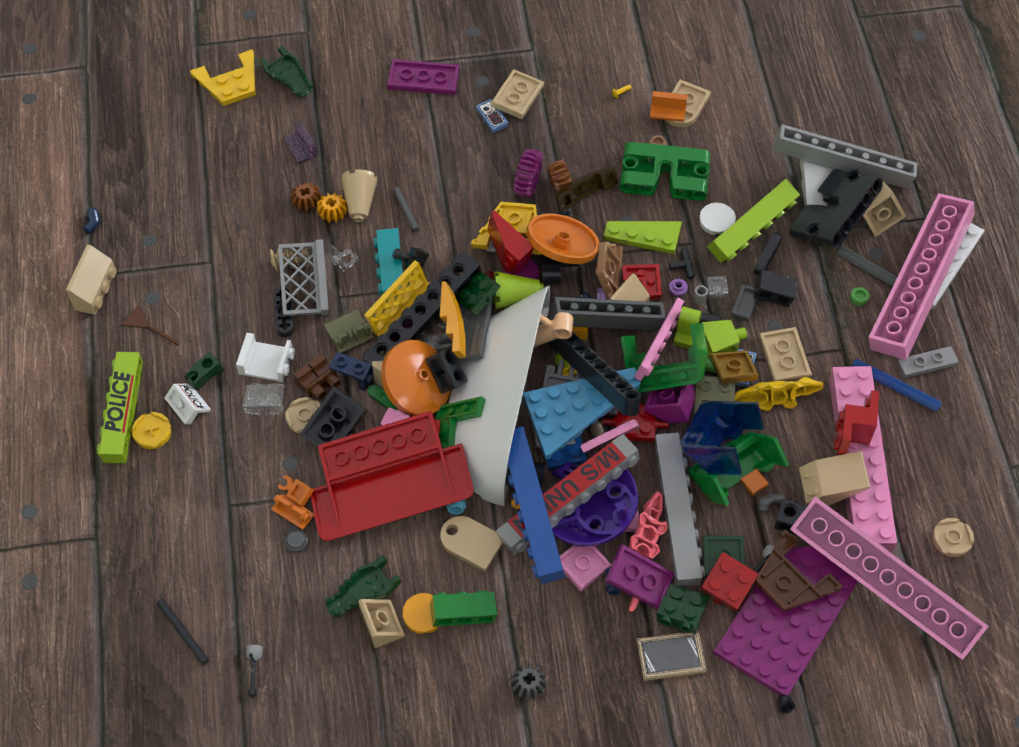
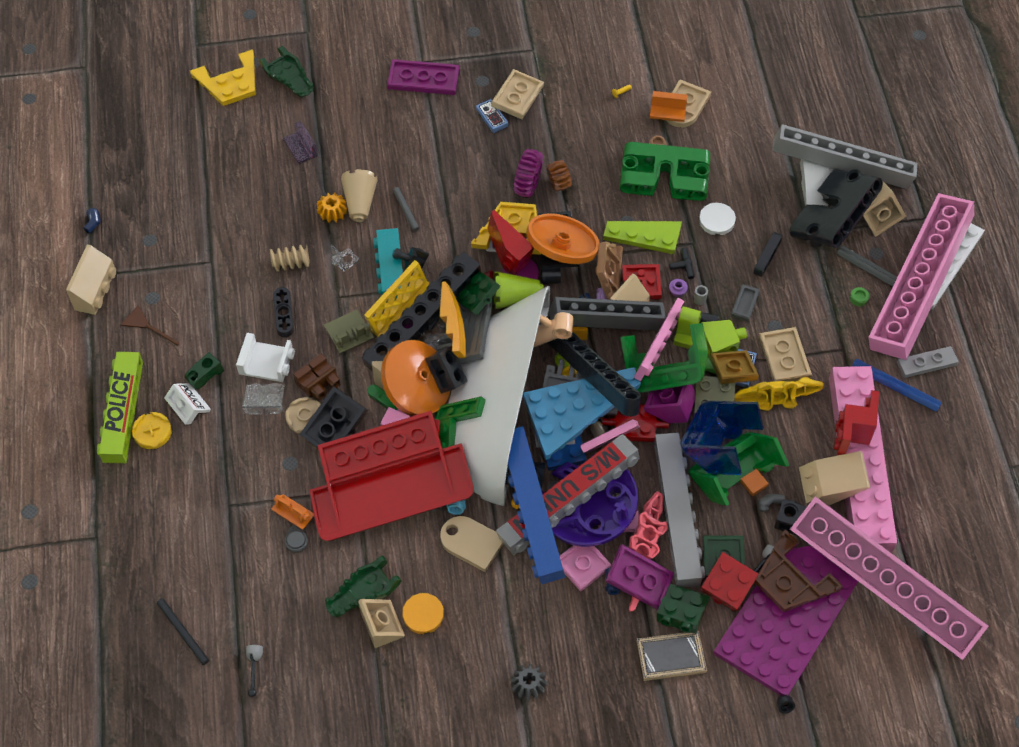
(297, 490): orange plate -> none
(305, 196): dark orange gear -> none
(319, 276): light grey fence -> none
(353, 368): dark blue bracket -> none
(463, 608): green brick -> none
(584, 186): dark brown slope -> none
(717, 286): clear tile -> none
(752, 221): lime brick -> none
(775, 288): black brick -> none
(952, 537): tan tile -> none

